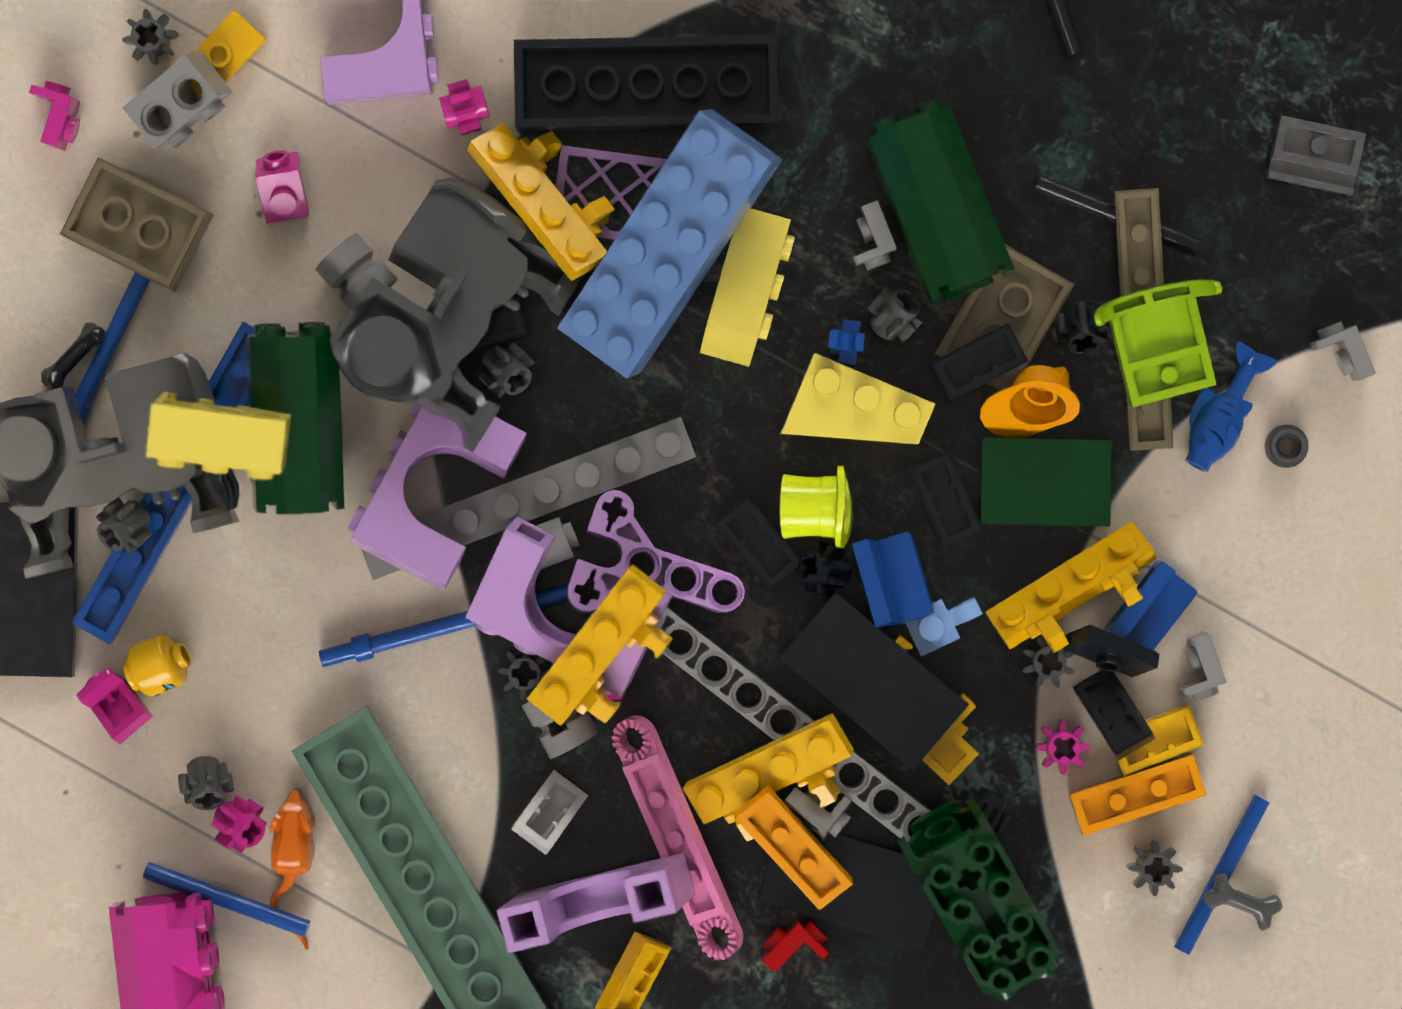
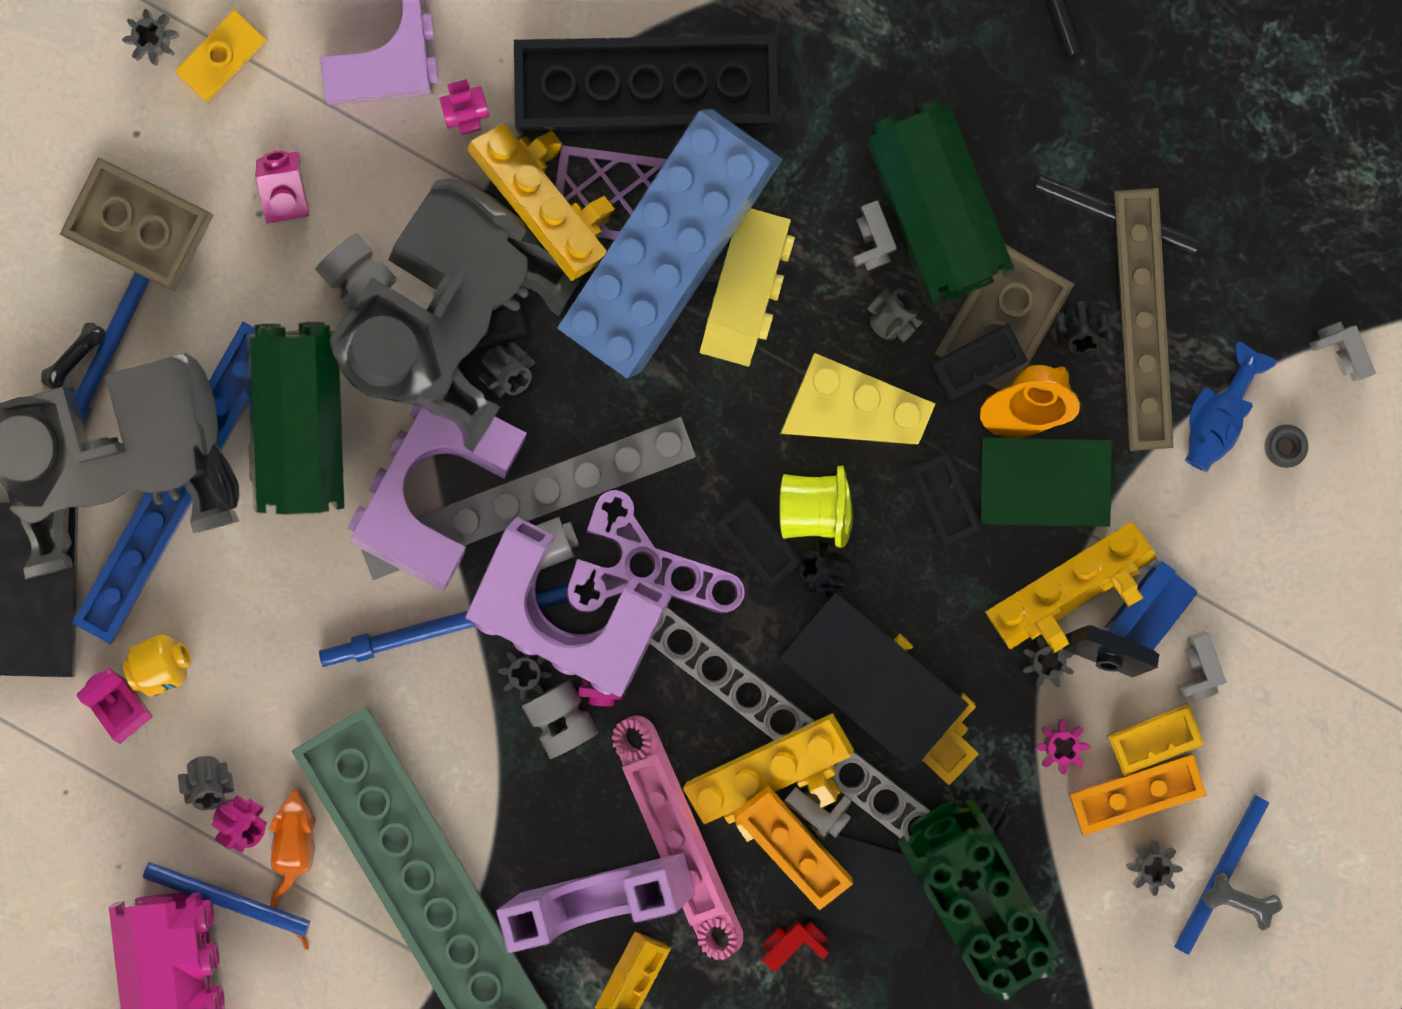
(62, 122): dark pink bracket -> none
(123, 525): dark grey gear -> none
(174, 94): light grey brick -> none
(217, 437): light yellow wedge -> none
(549, 812): white slope -> none
(619, 620): yellow hinge -> none
(846, 342): blue plate -> none
(893, 580): blue panel -> none
(939, 629): light blue plate -> none
(1114, 713): black plate -> none
(1161, 340): lime piece -> none
(1315, 155): flat silver plate -> none

